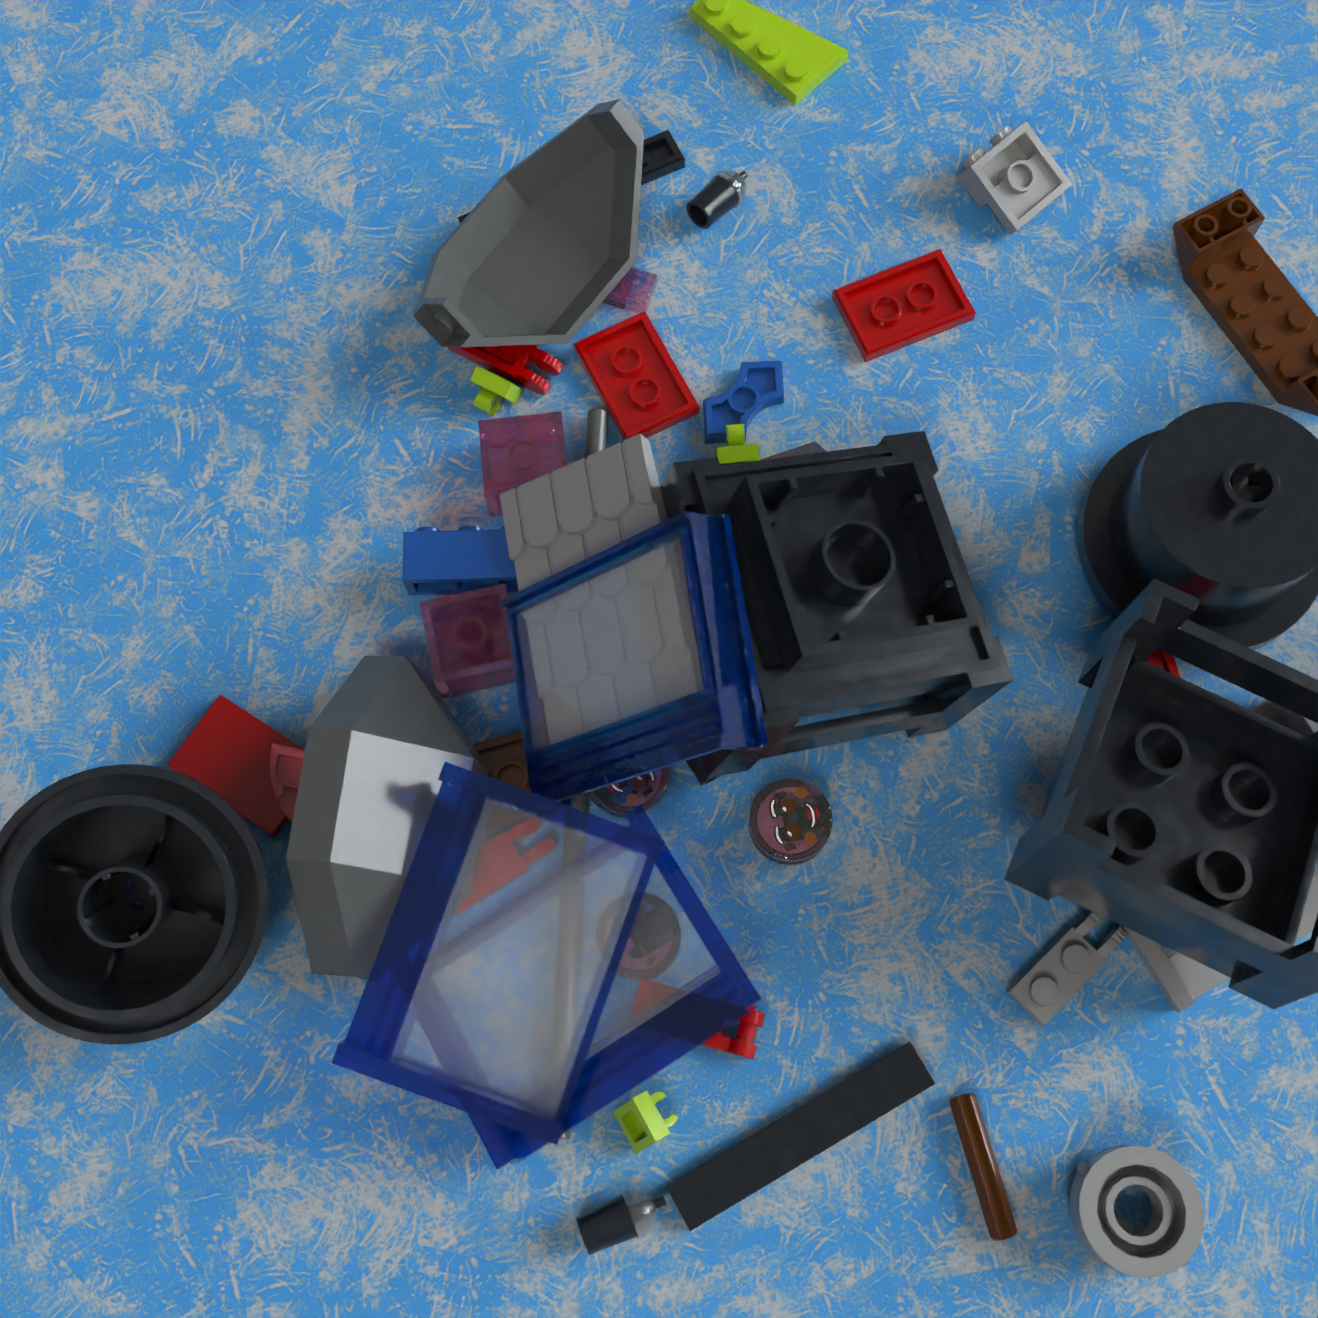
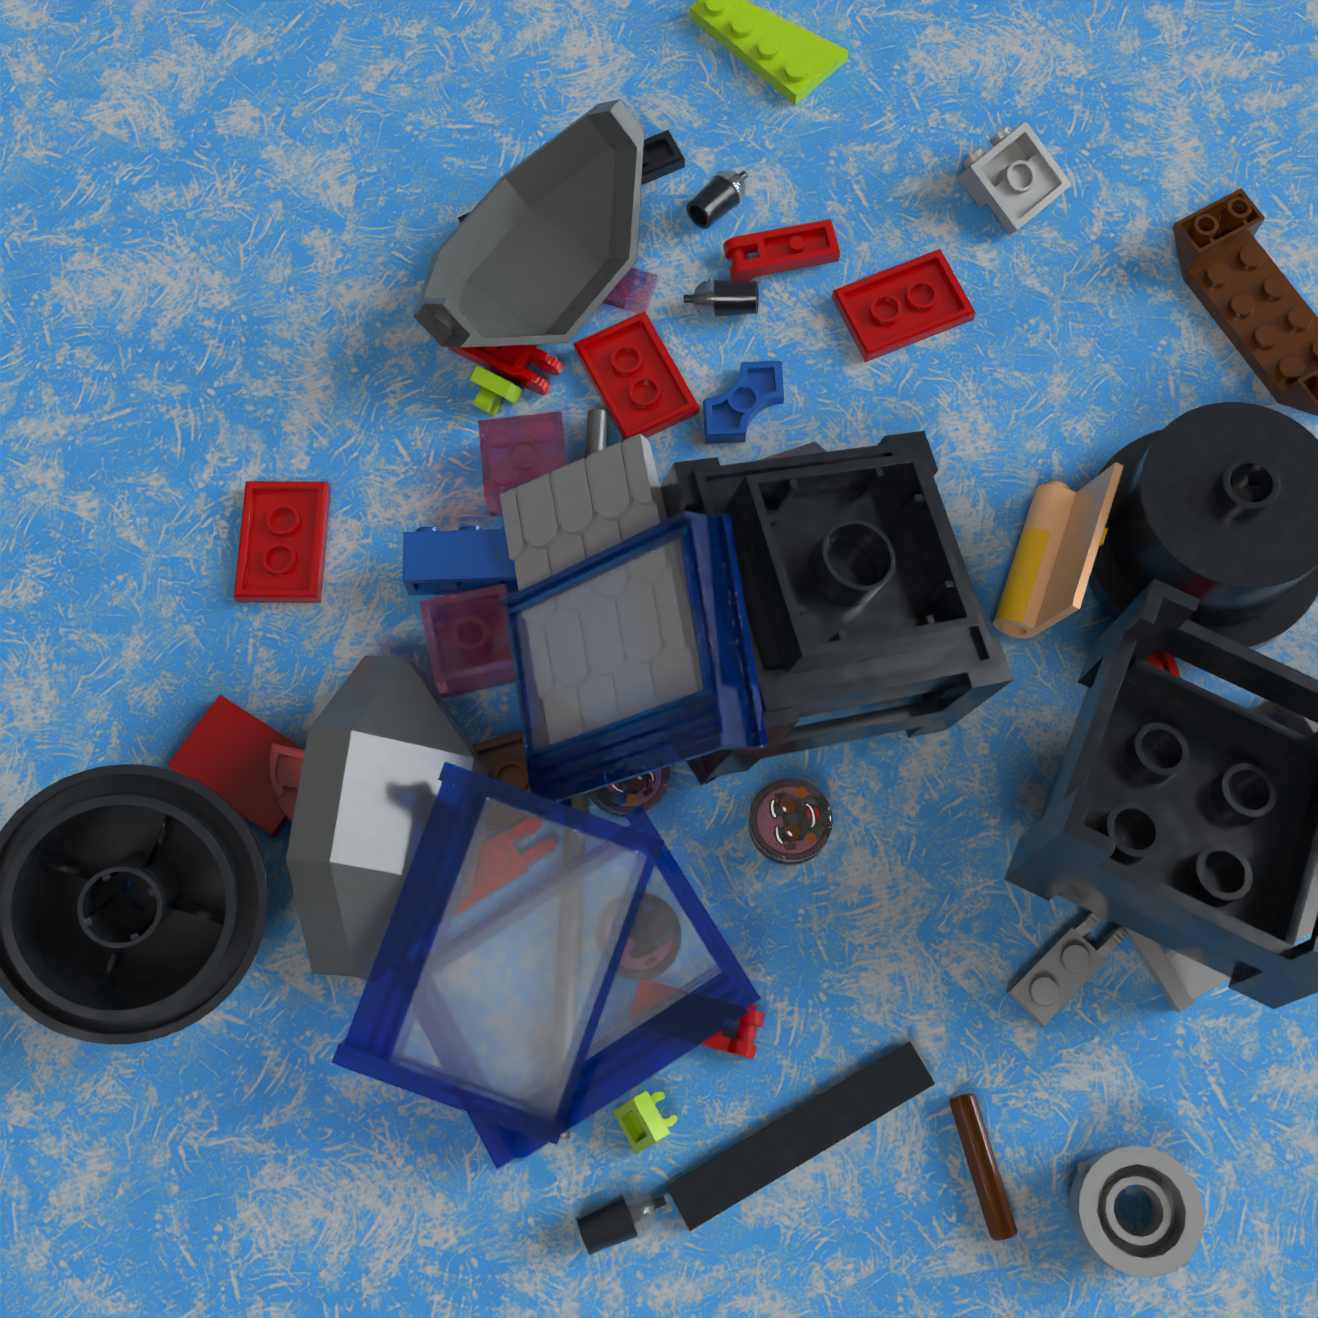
(282, 542): none -> red tile
(725, 298): none -> black piece
(736, 448): lime tile -> none
(782, 250): none -> red plate
(1055, 554): none -> light nougat door

